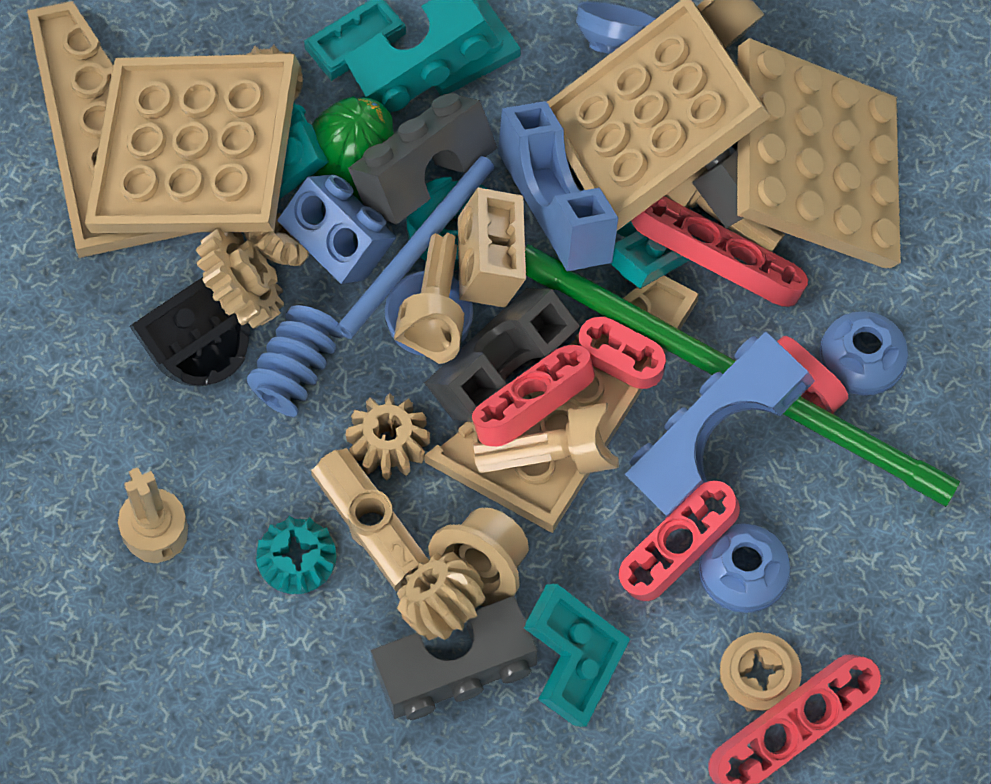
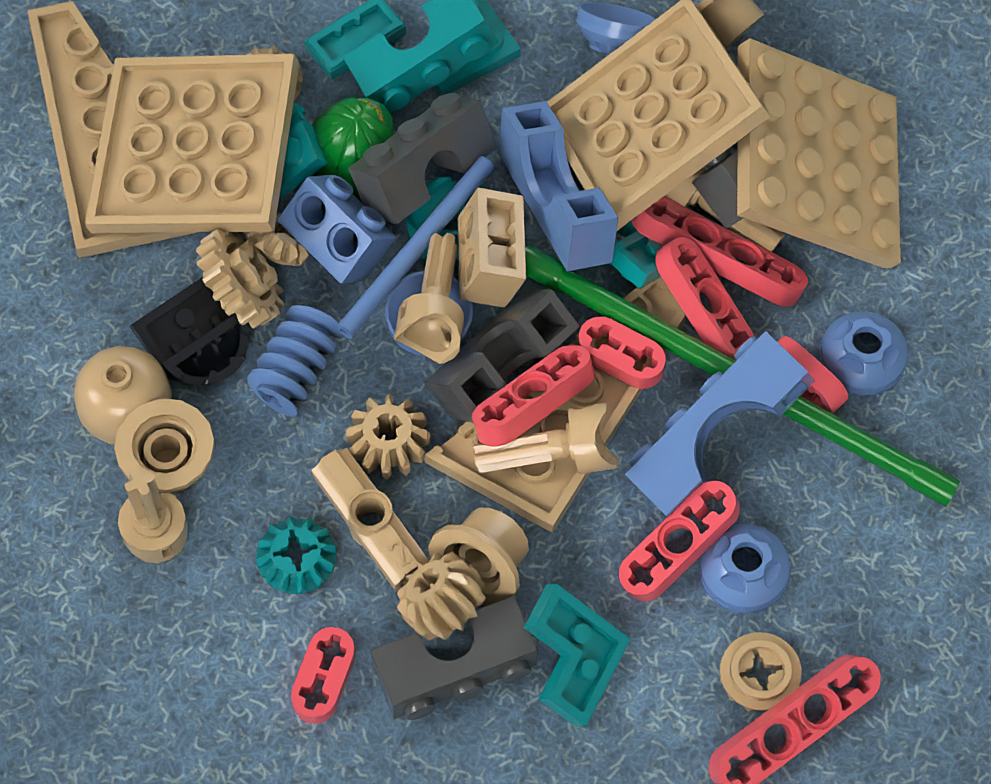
(115, 385): none -> tan cylinder
(168, 441): none -> tan piece
(312, 670): none -> coral beam
(724, 310): none -> coral beam

